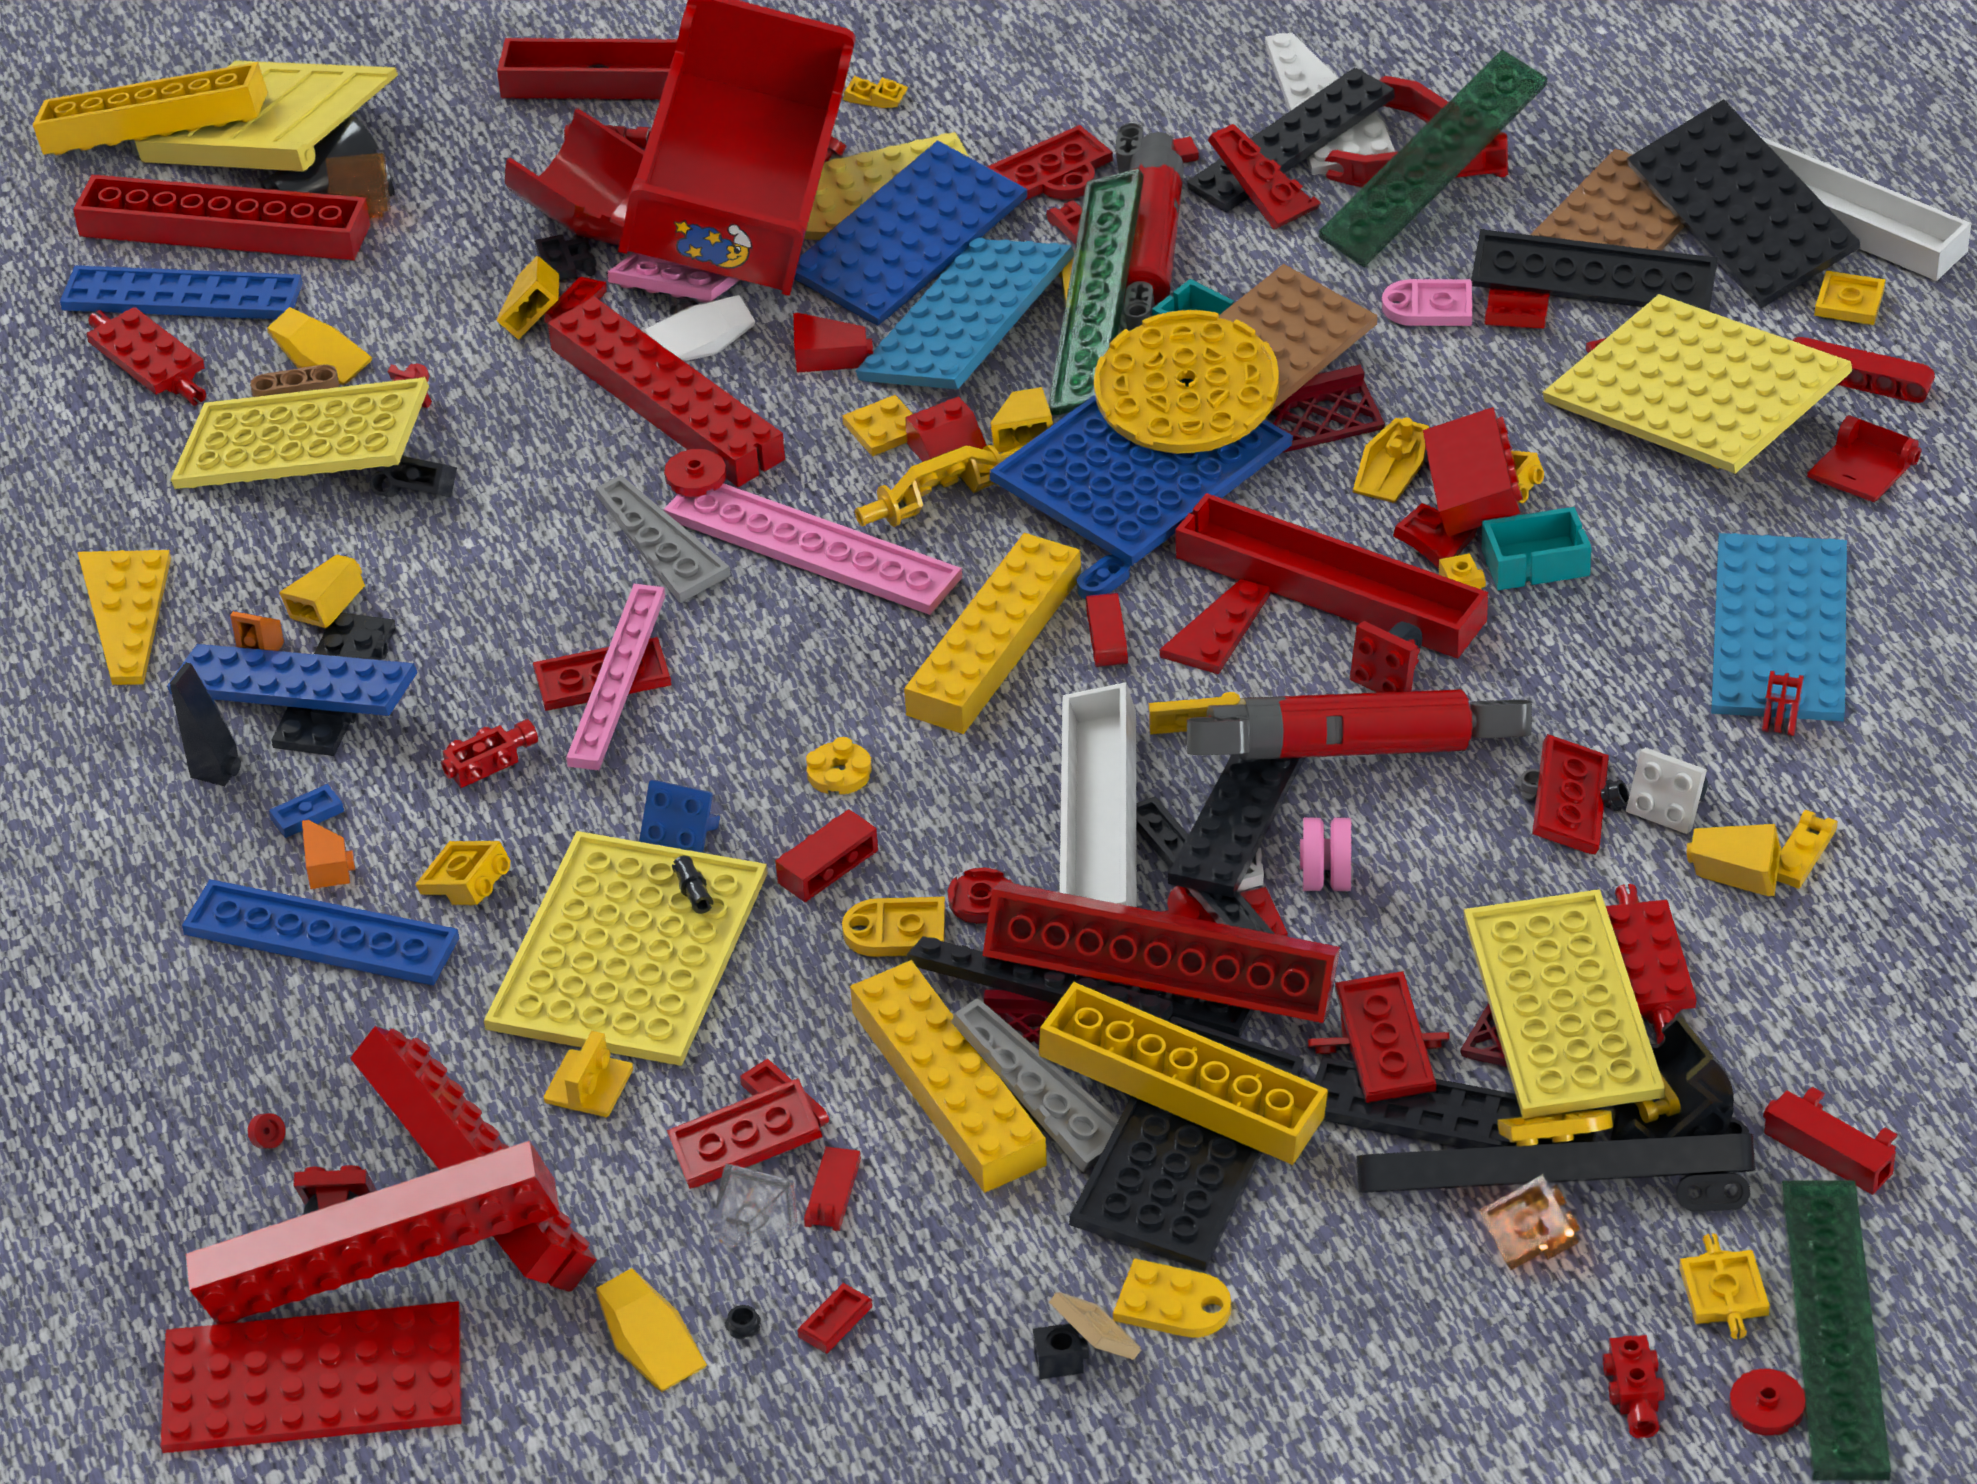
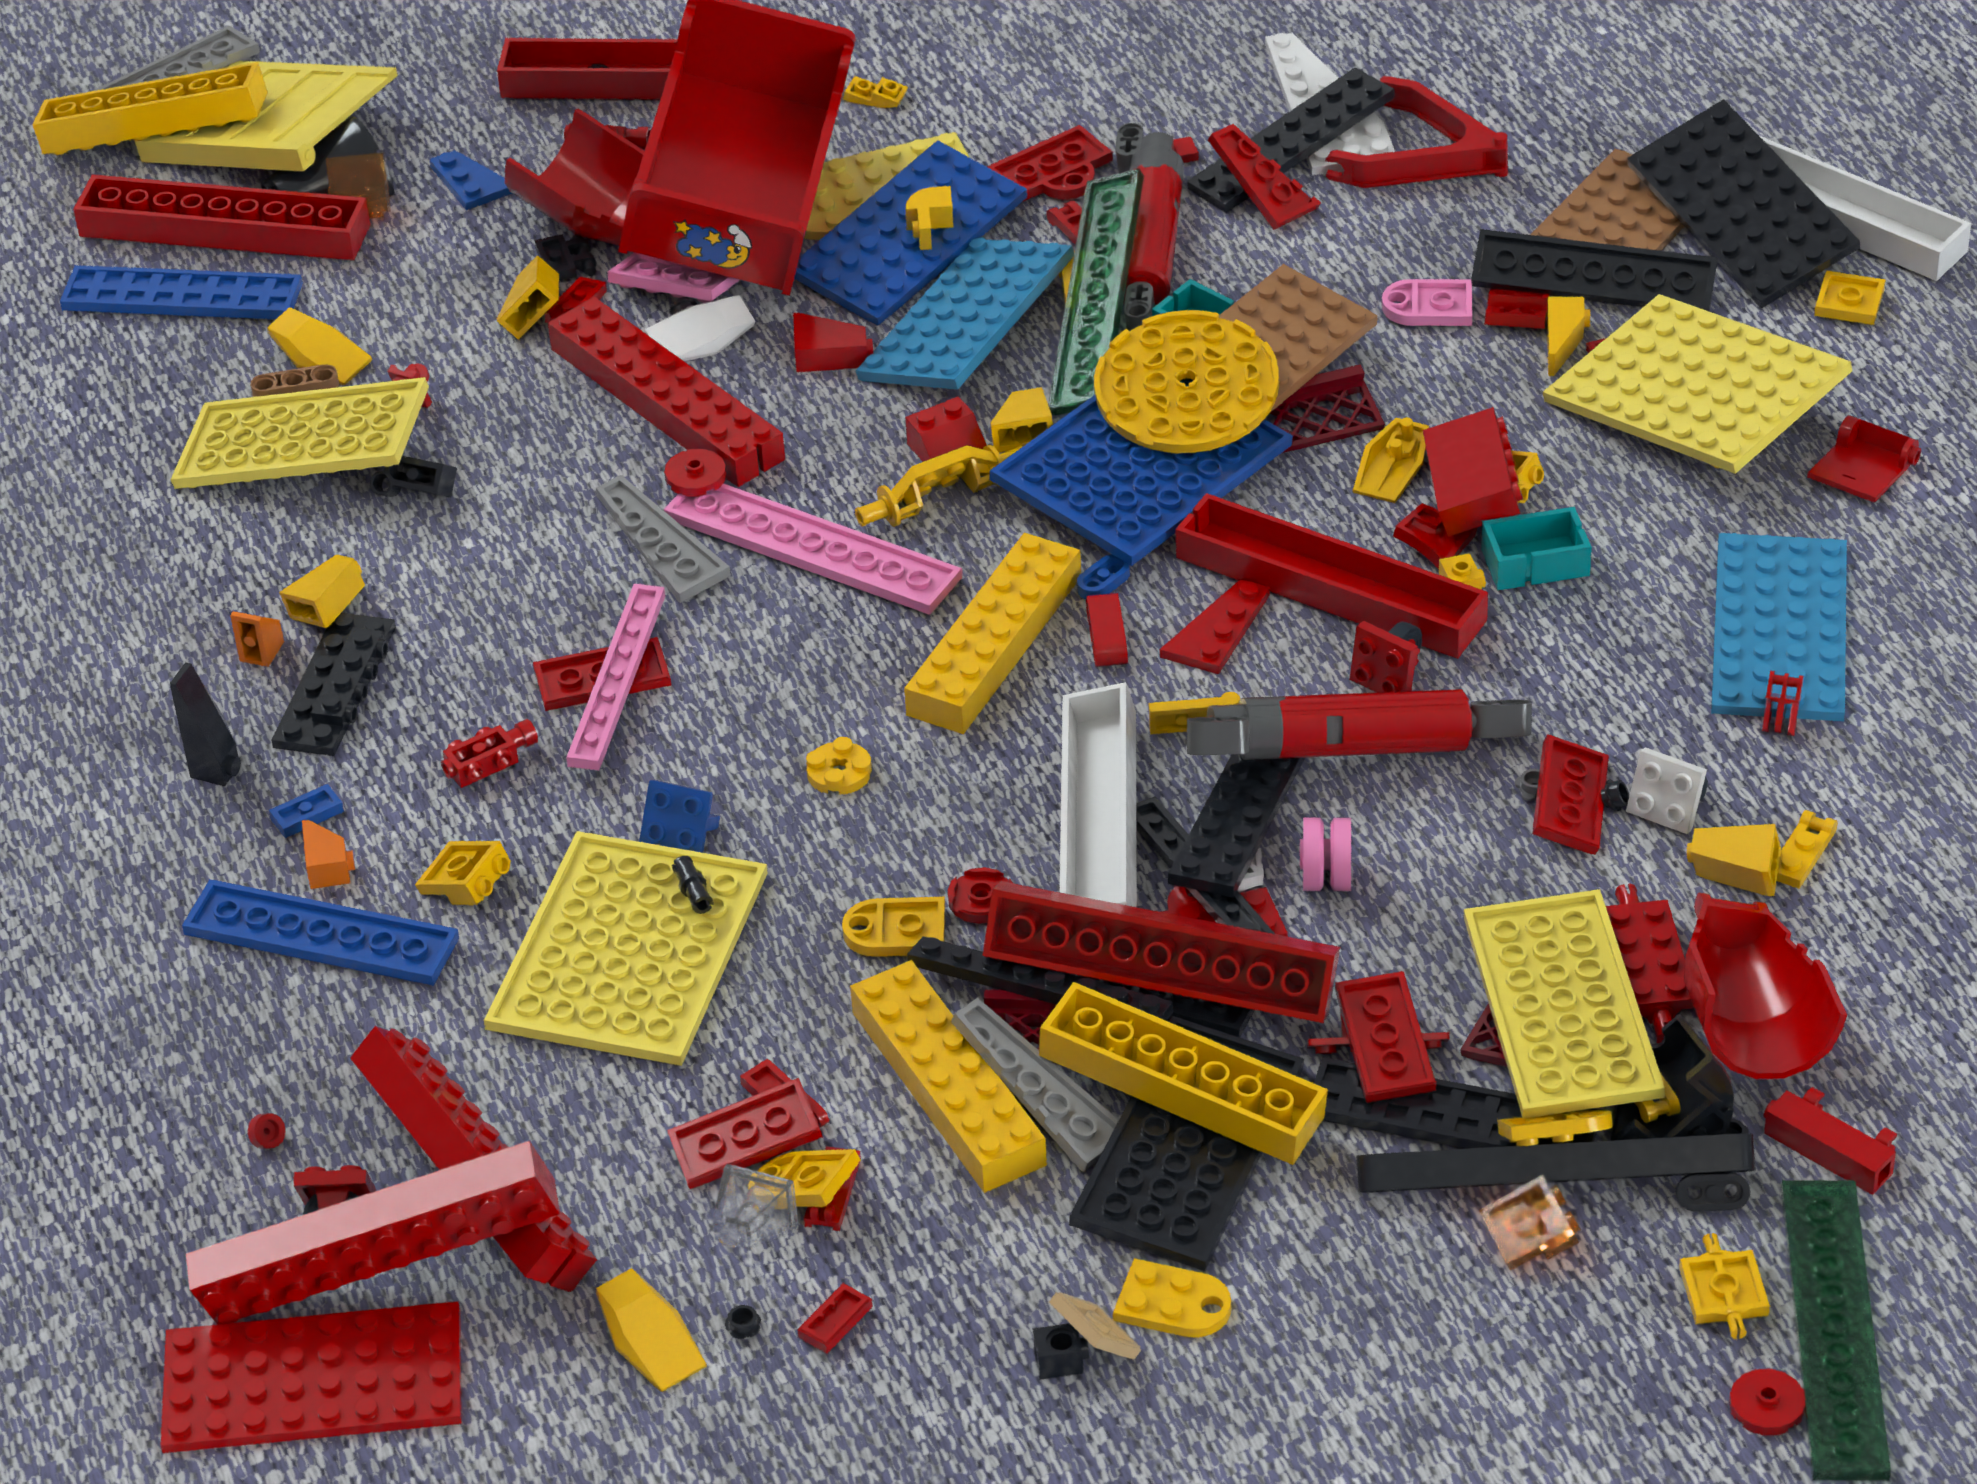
(126, 605): yellow wing -> none
(147, 353): red plate -> none
(205, 54): none -> light grey wing
(301, 679): blue plate -> none
(468, 180): none -> blue wing
(589, 1079): yellow bracket -> none
(815, 1173): none -> yellow plate
(826, 855): red brick -> none
(836, 147): red tile -> none
(879, 424): yellow plate -> none
(929, 210): none -> yellow brick
(1432, 158): clear green plate -> none
(1564, 329): none -> yellow slope
(1635, 1383): red brick -> none
(1758, 991): none -> red windscreen
(1879, 372): red beam -> none

